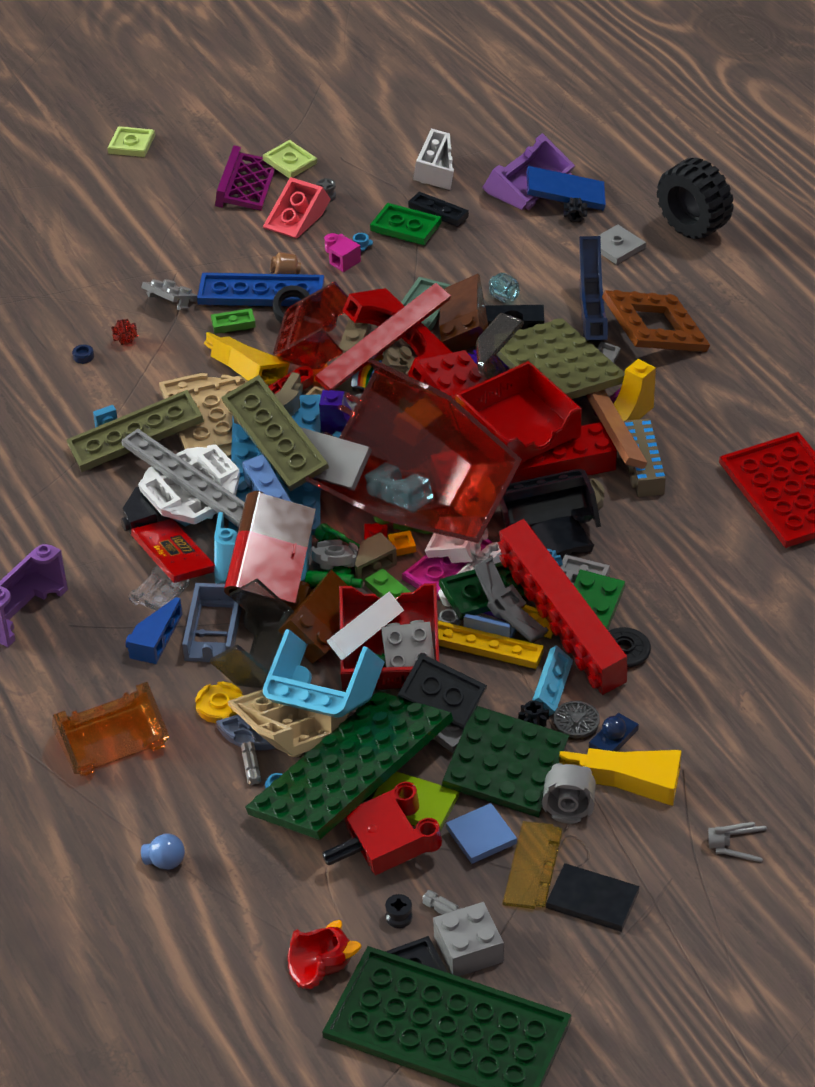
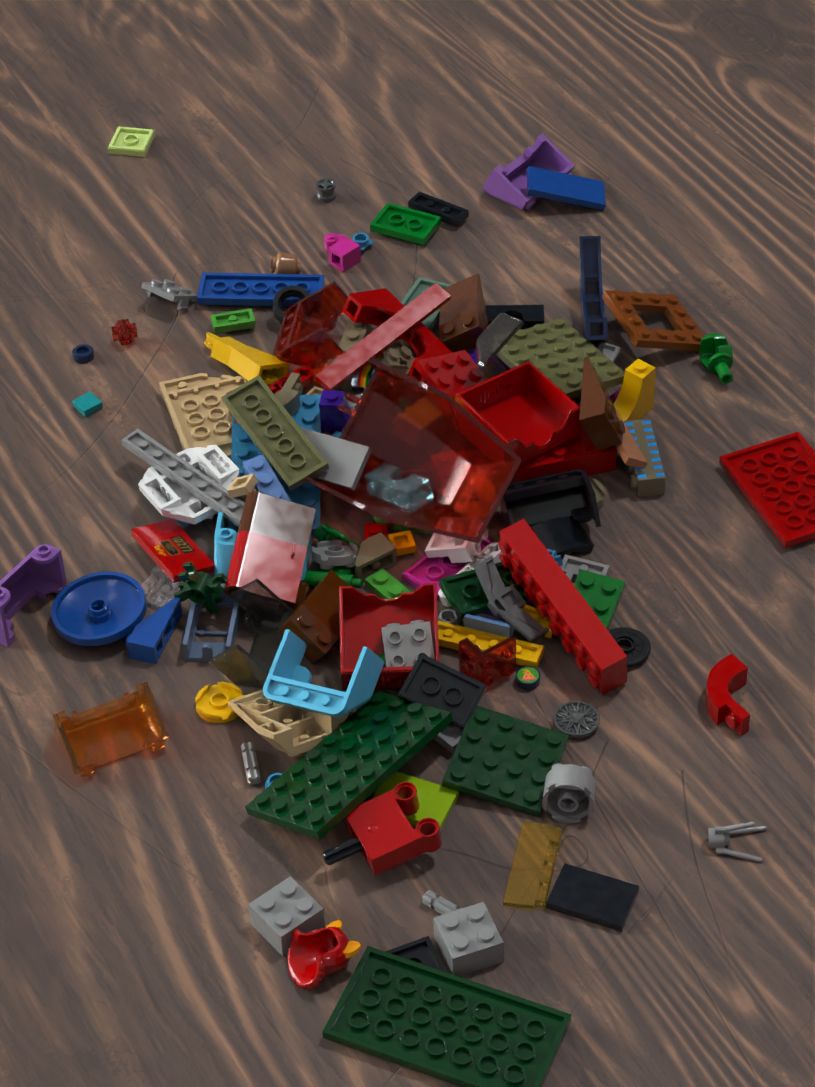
(87, 404): none -> teal tile
(99, 608): none -> blue dish
(104, 415): dark azure plate -> none
(137, 511): black slope -> none
(155, 420): olive plate -> none
(163, 852): medium blue piece -> none
(201, 587): none -> dark green pin
(232, 176): magenta fence -> none
(238, 732): sand blue tile -> none
(242, 486): none -> tan tile
(284, 911): none -> light grey brick
(289, 159): yellowish green tile -> none
(297, 208): coral slope -> none
(365, 625): white tile -> none
(398, 911): black wheel -> none
(435, 161): white wedge -> none
(481, 833): medium blue tile -> none
(490, 664): none -> clear red bracket
(504, 287): clear light blue head -> none
(528, 678): none -> tile
(534, 713): black gear -> none
(553, 679): medium azure plate -> none
(575, 209): black gear -> none
(597, 410): none -> reddish brown slope
(614, 733): dark blue tile -> none
(620, 244): light grey plate -> none
(639, 772): yellow piece -> none
(698, 215): black tyre -> none
(717, 356): none -> green piece
(722, 681): none -> red arch

